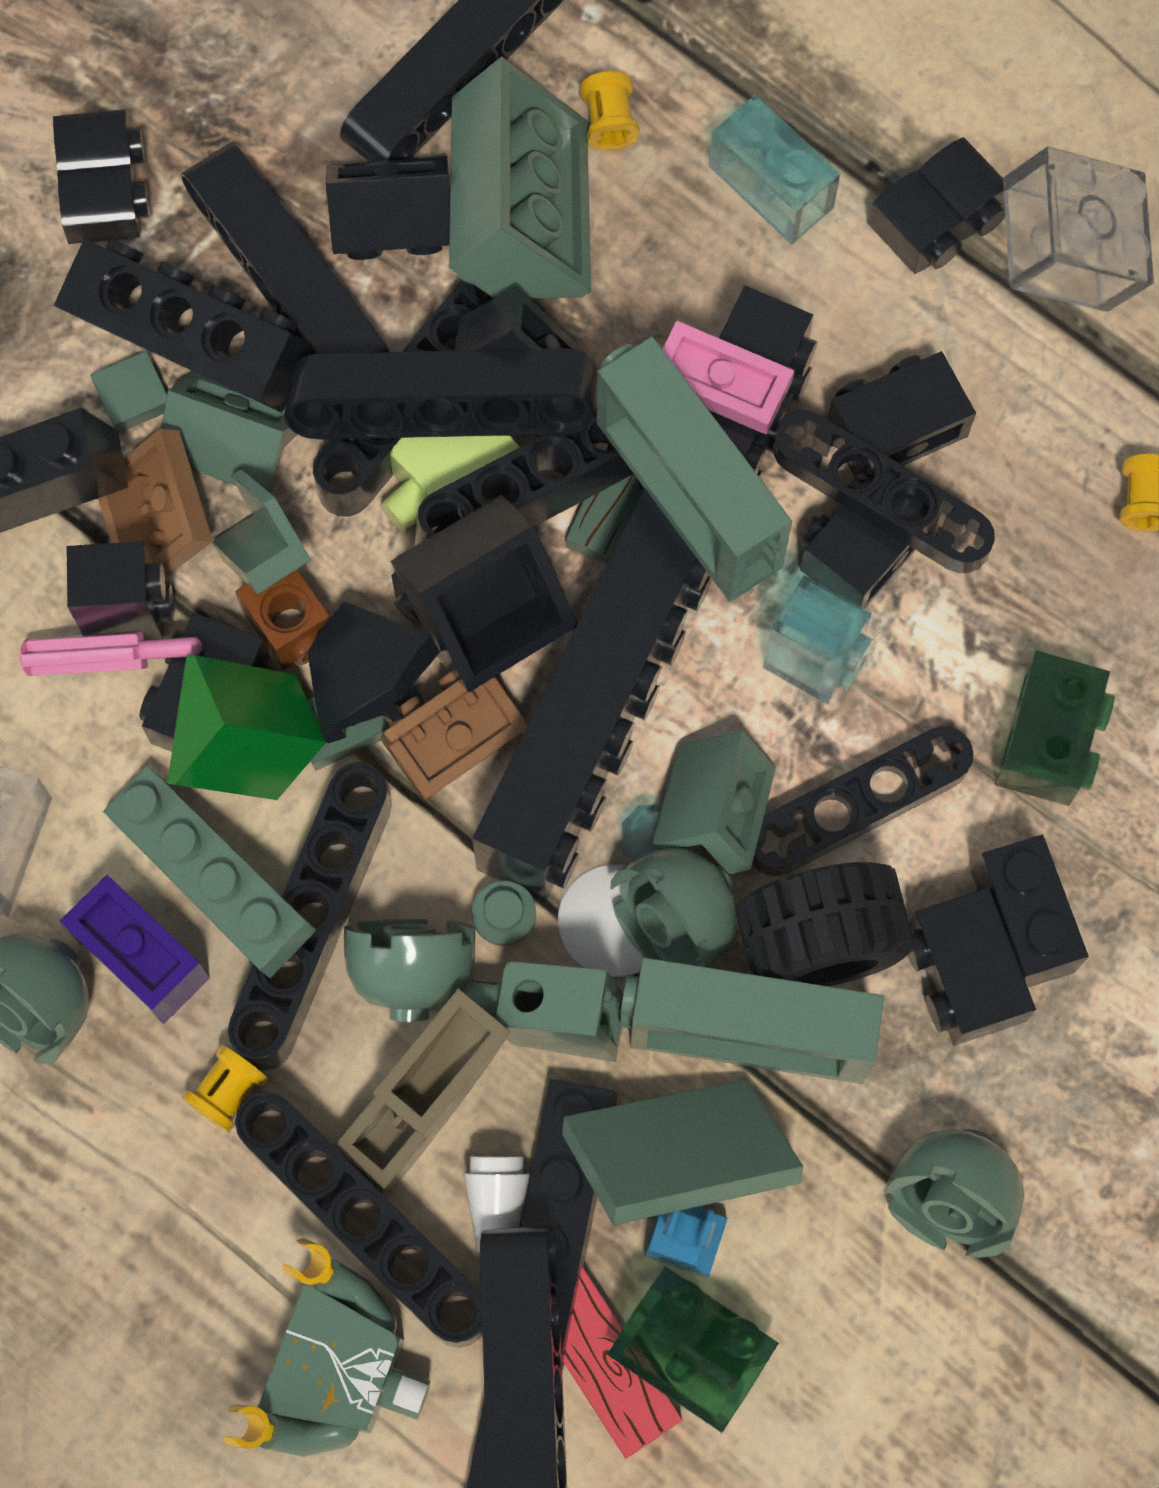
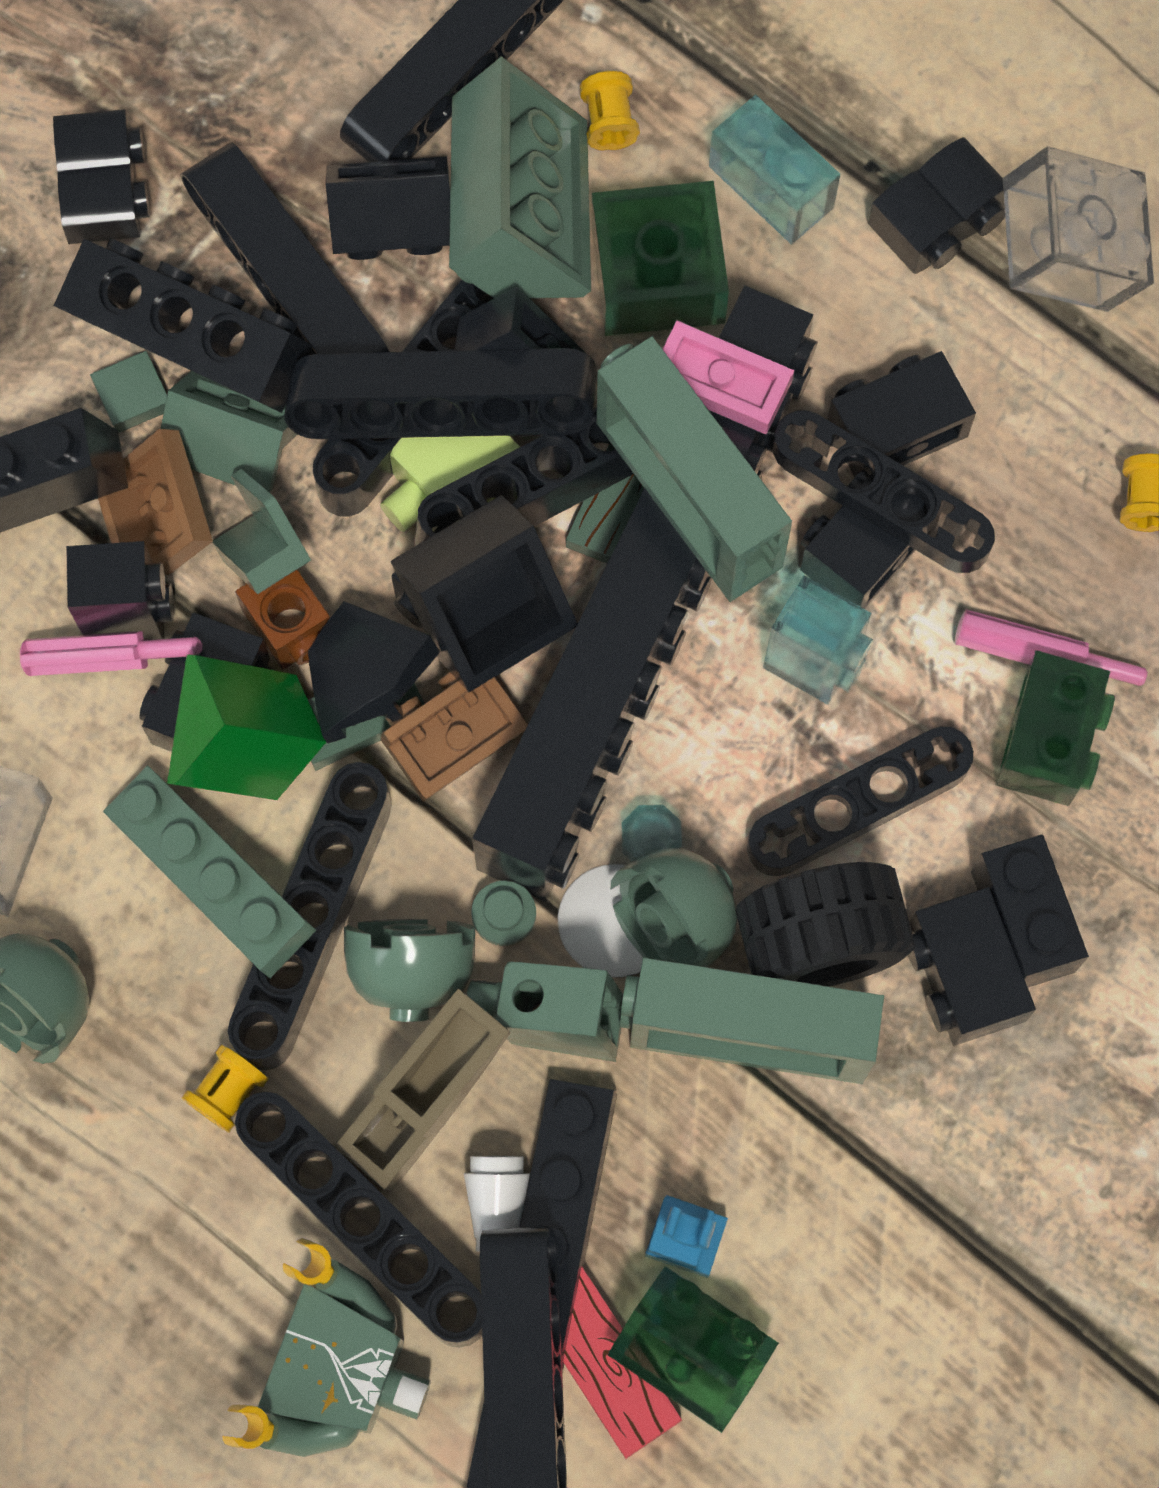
(135, 948): dark purple panel -> none
(659, 257): none -> clear green brick
(681, 1151): sand green tile -> none
(717, 799): sand green panel -> none
(959, 1190): sand green cylinder -> none
(1020, 643): none -> bright pink axle

